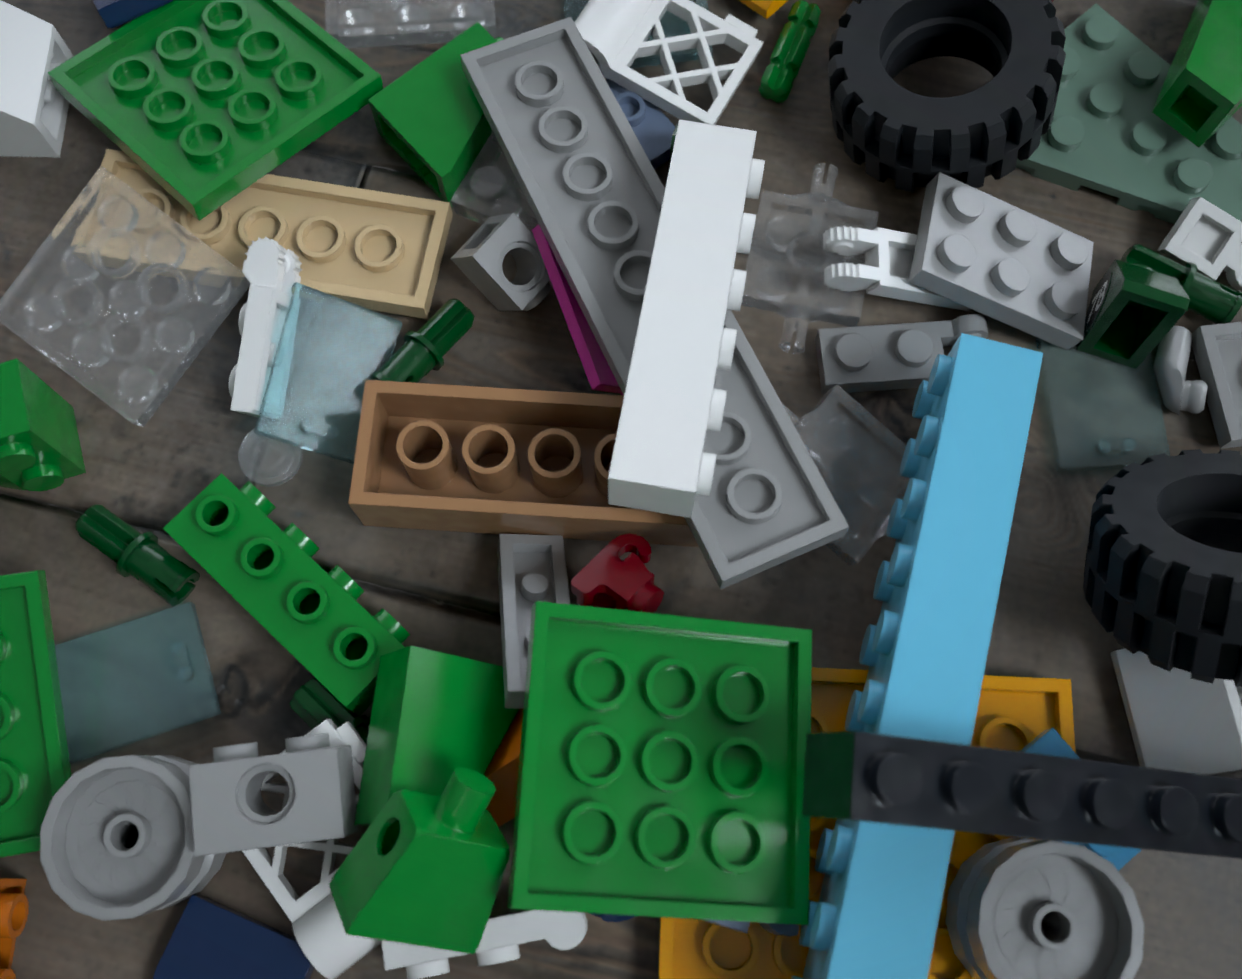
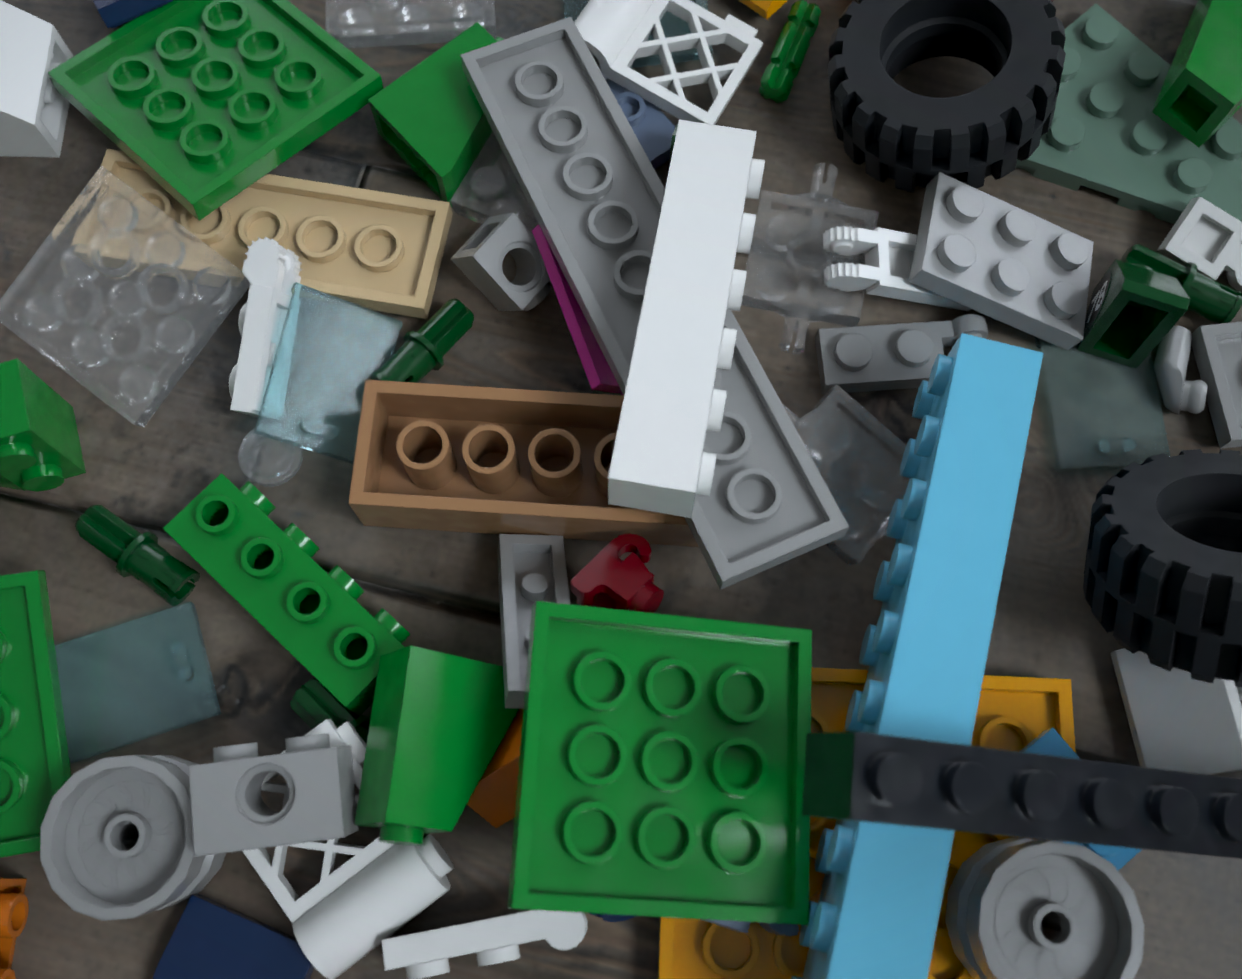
(426, 868): green torso -> none

